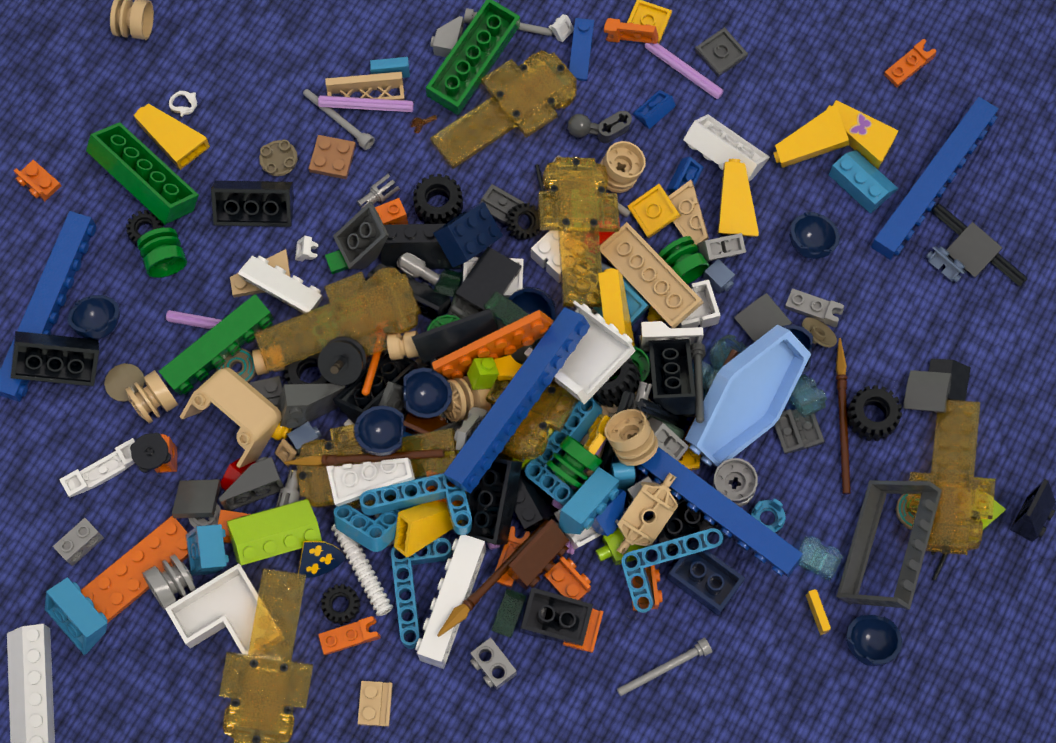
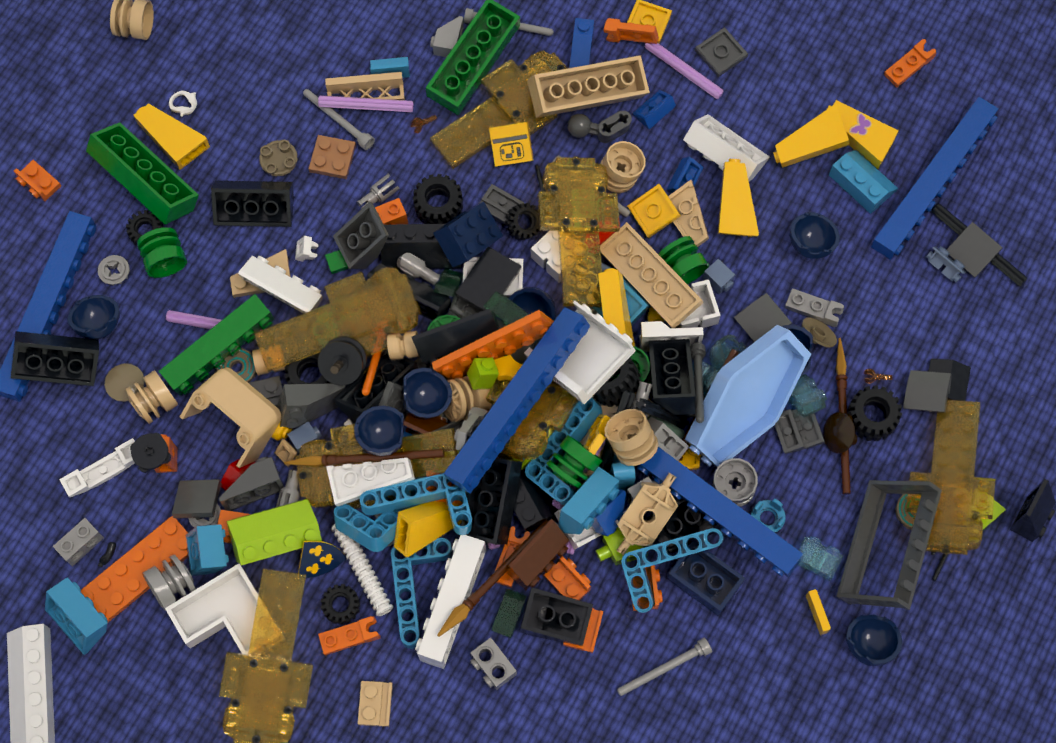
(108, 555): none -> black piece
(112, 262): none -> light grey gear
(511, 144): none -> yellow tile
(562, 28): white tile -> none
(588, 86): none -> tan brick
(722, 247): light grey brick -> none
(839, 432): none -> dark brown dish
(875, 376): none -> clear orange hand

